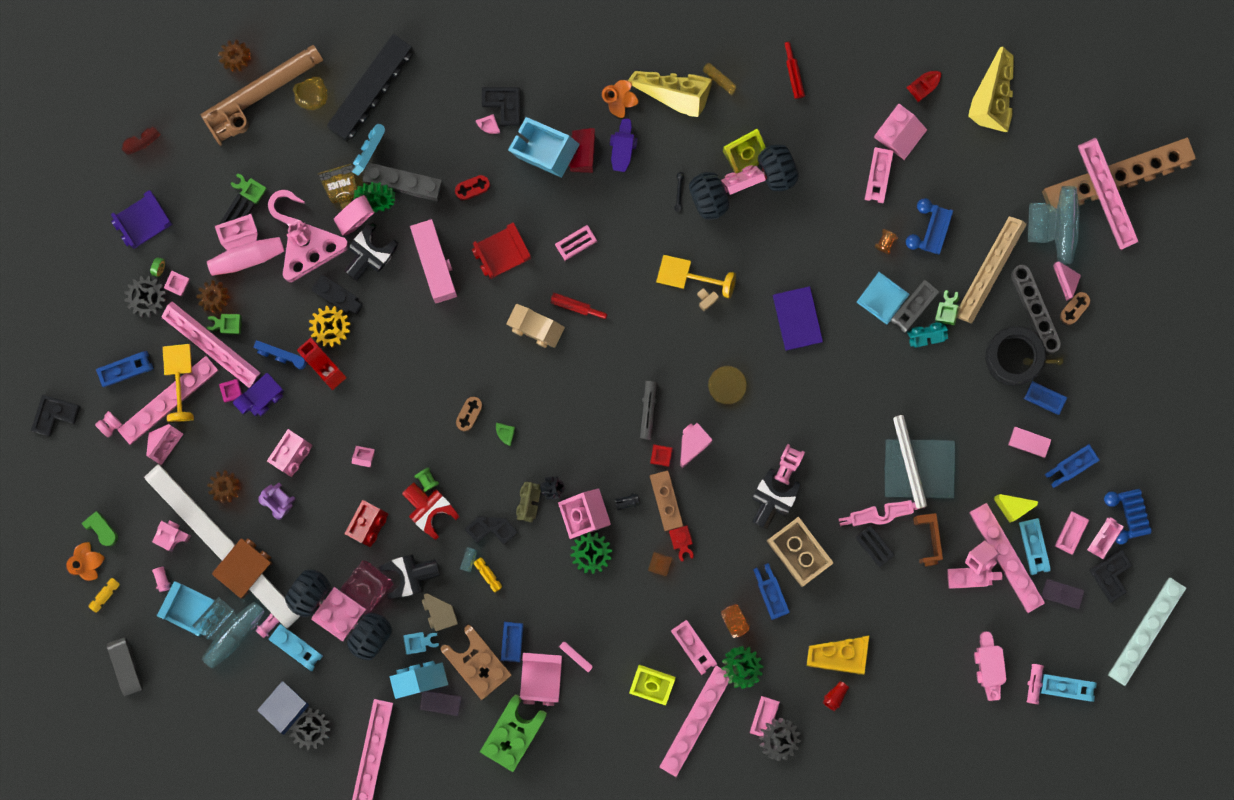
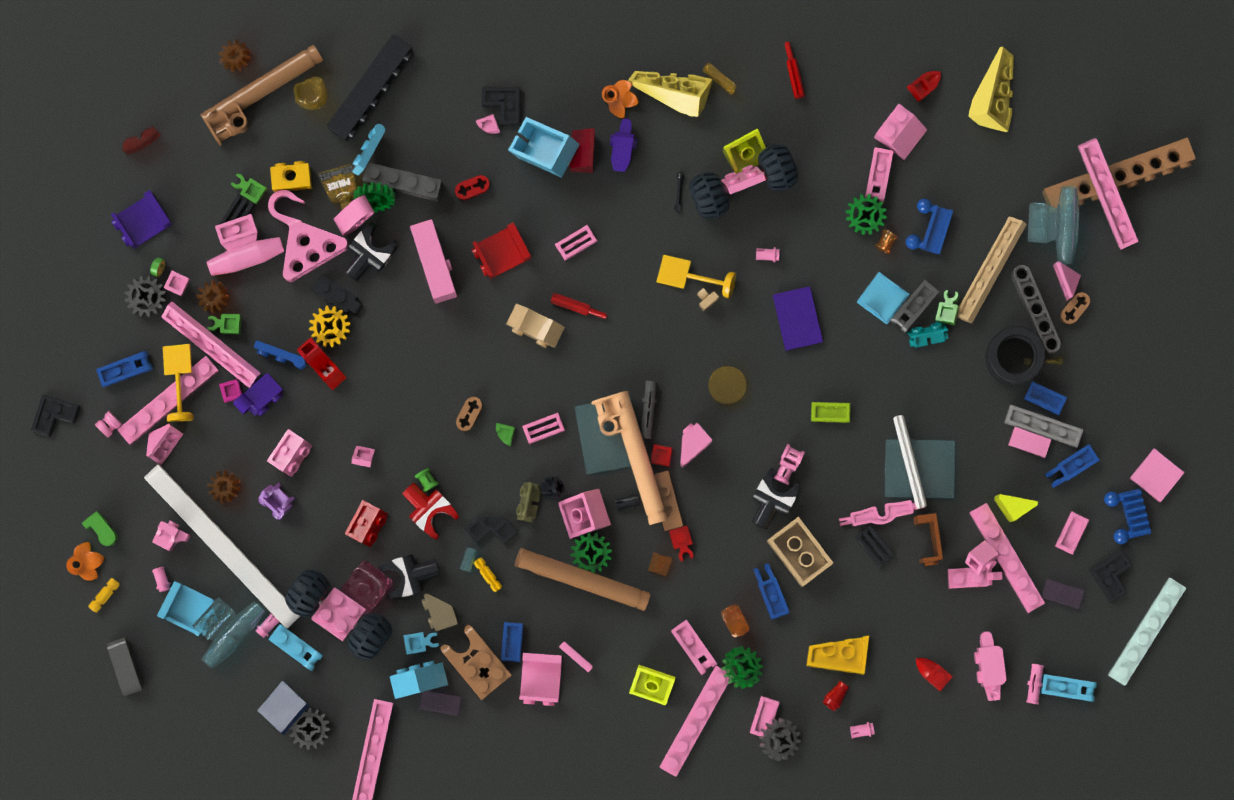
(242, 567): dark orange panel -> none
(299, 233): bright pink gear -> none
(301, 182): none -> yellow brick
(515, 730): bright green brick -> none
(528, 434): none -> bright pink tile
(582, 579): none -> medium nougat piece
(599, 451): none -> clear light blue piece
(621, 413): none -> light nougat piece
(767, 254): none -> bright pink pin
(830, 412): none -> lime plate
(862, 730): none -> bright pink pin
(873, 208): none -> green gear
(933, 673): none -> red plate
(1034, 545): medium azure plate -> none
(1043, 426): none -> light grey tile
(1105, 538): bright pink hinge -> none
(1156, 475): none -> bright pink tile

